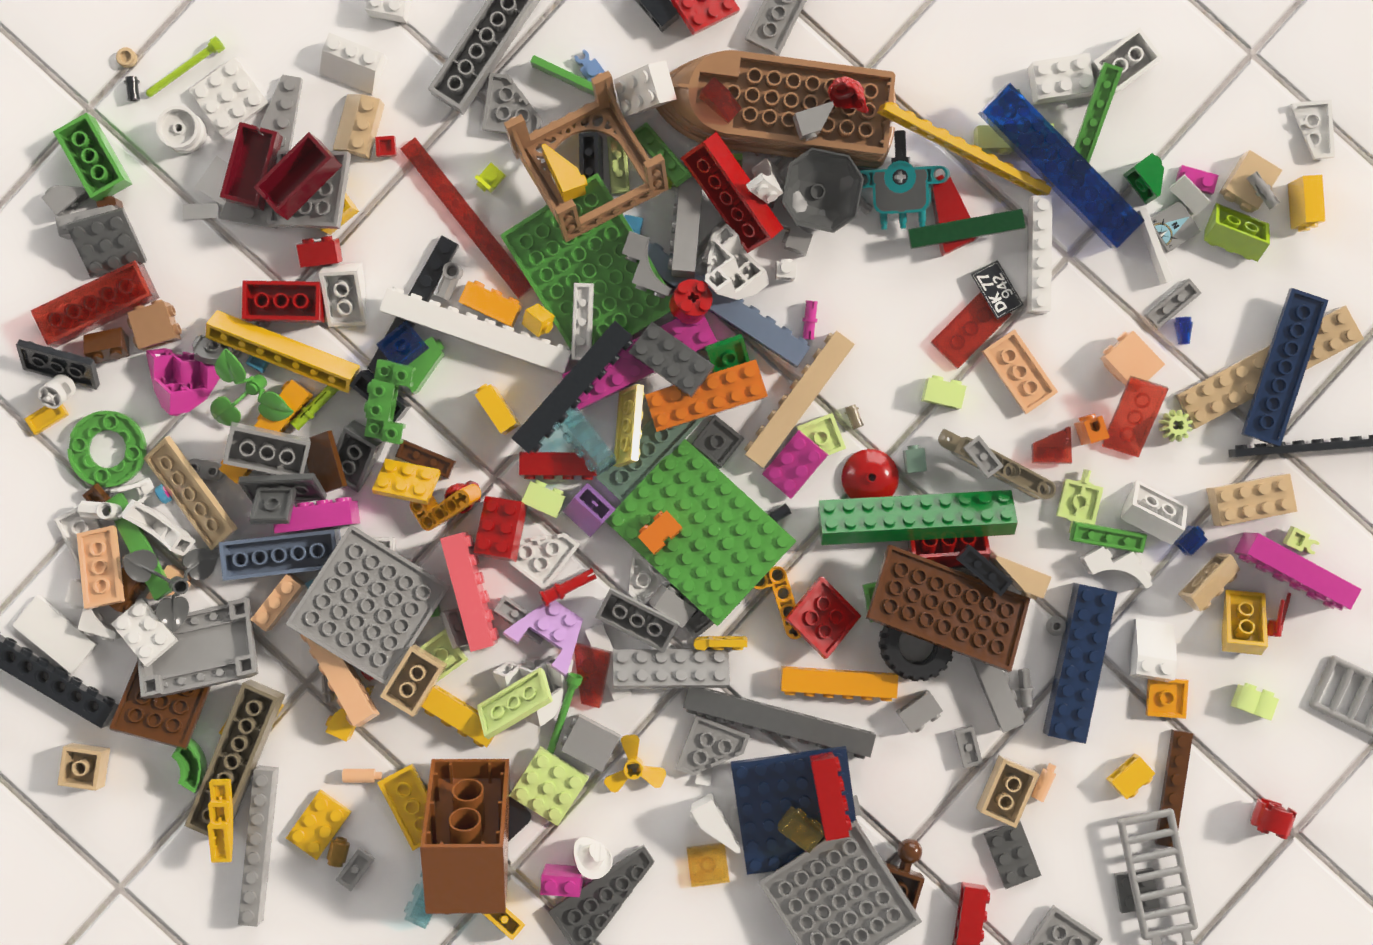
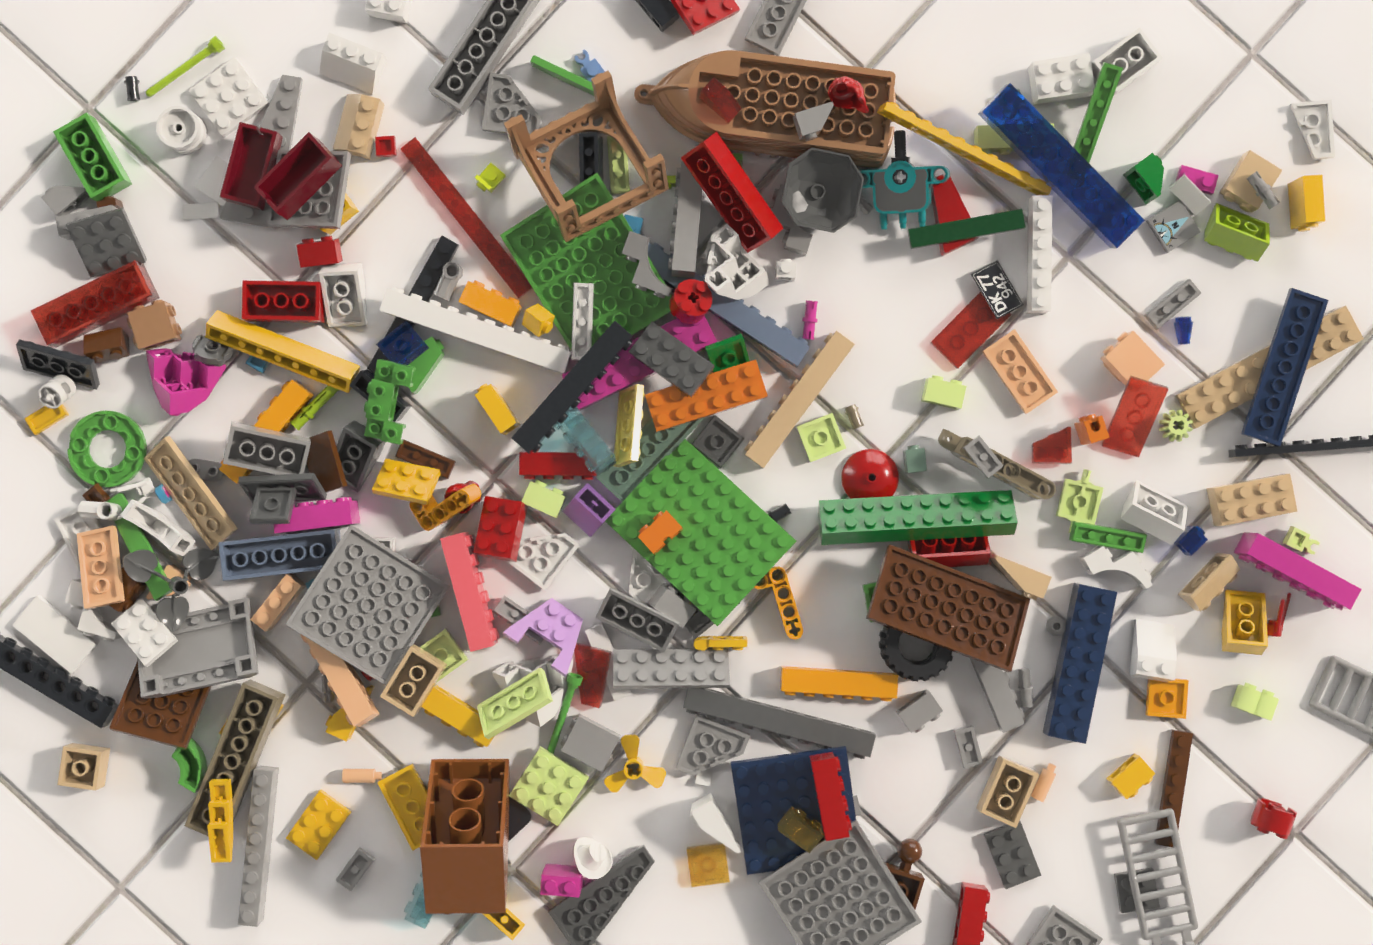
(126, 57): tan tile -> none
(229, 370): bright green plant -> none
(338, 852): pearl gold brick -> none
(454, 628): light grey plate -> none
(559, 590): red pin -> none
(566, 175): yellow slope -> none
(644, 89): white brick -> none
(655, 145): bright green tile -> none
(766, 181): white arch -> none
(795, 464): dark pink plate -> none
(823, 617): red plate -> none
(984, 569): black plate -> none
(1154, 248): white tile -> none

